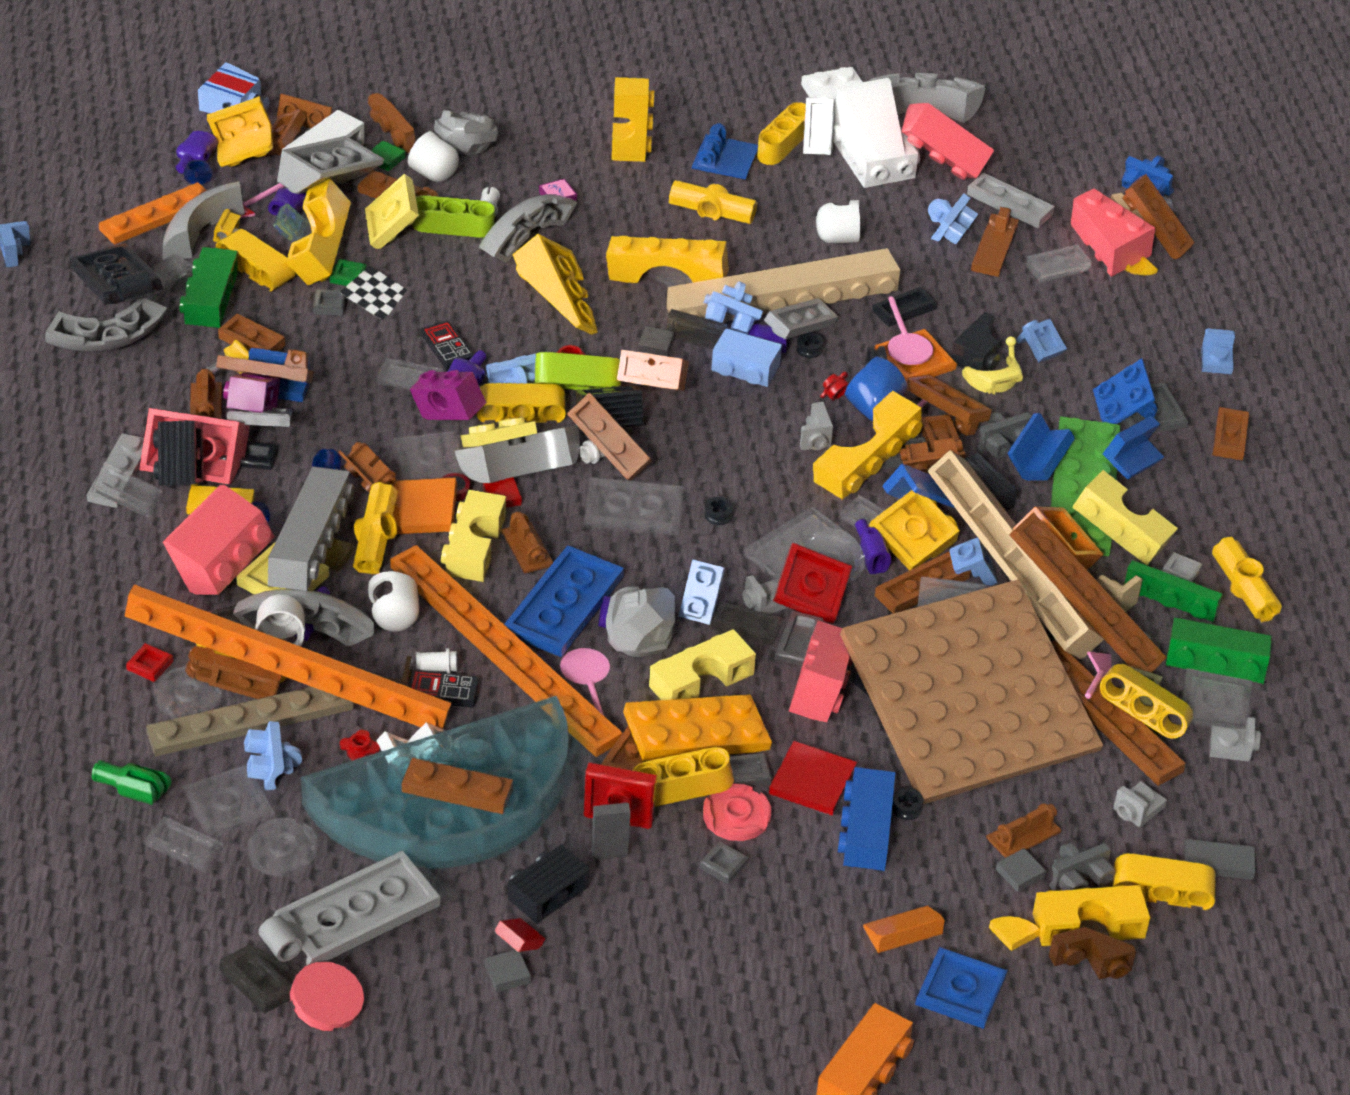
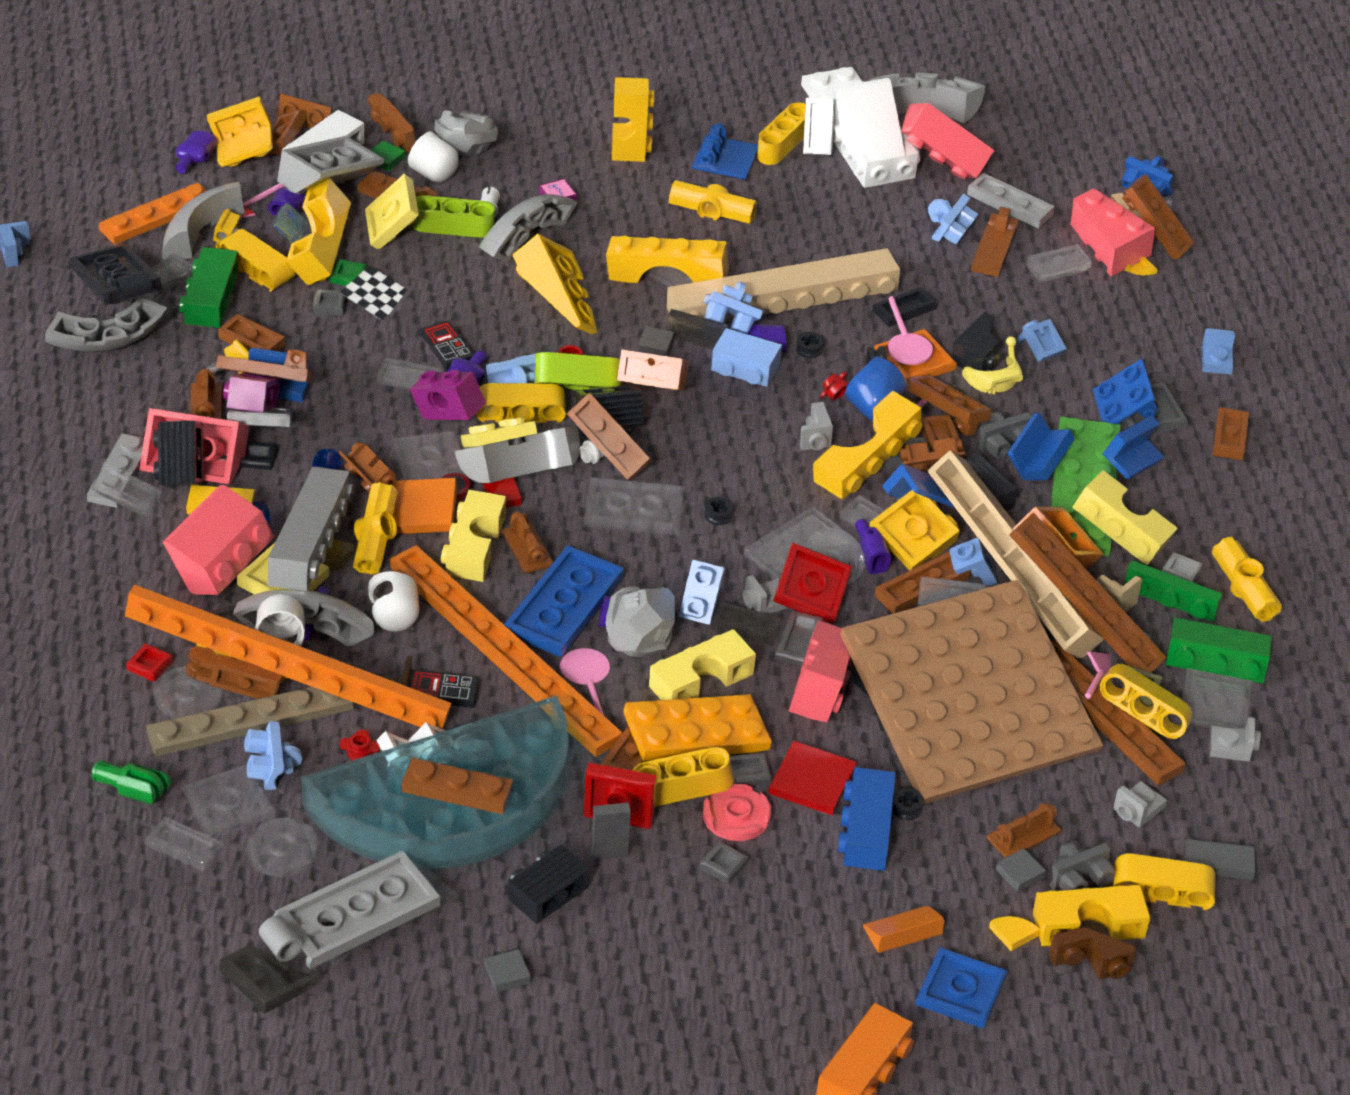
(198, 172): clear blue plate -> none
(229, 87): light blue torso -> none
(327, 996): coral tile -> none
(437, 661): white pin -> none
(519, 934): red tile -> none
(800, 318): light grey plate -> none
(839, 223): white helmet -> none

